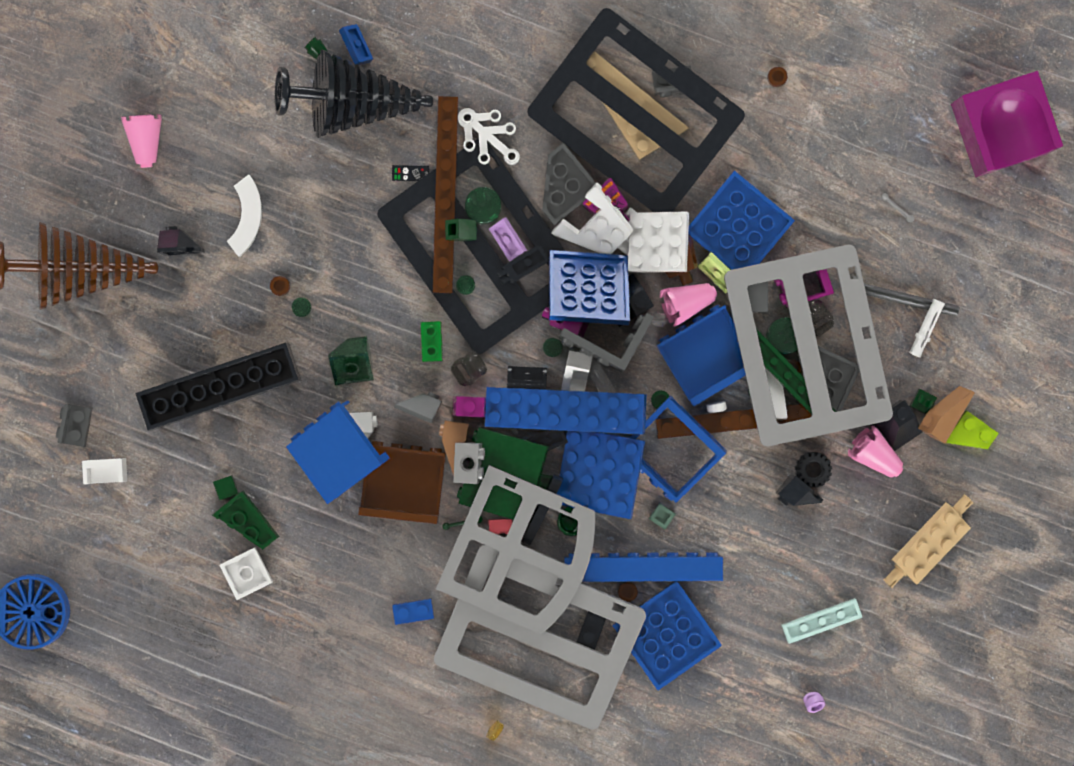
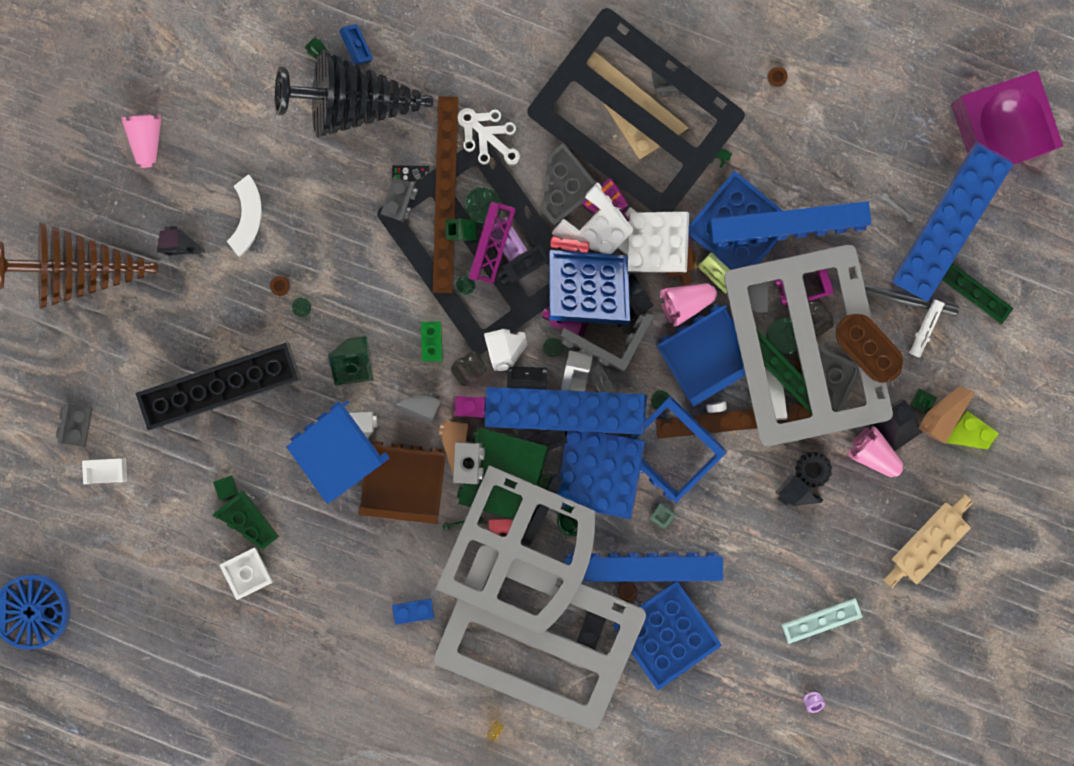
(399, 199): none -> dark grey bracket
(485, 239): none -> magenta fence
(505, 348): none -> white slope
(569, 244): none -> coral axle
(723, 154): none -> dark green tile
(790, 222): none -> blue brick
(869, 348): none -> reddish brown tile
(952, 221): none -> blue brick
(977, 294): none -> dark green tile

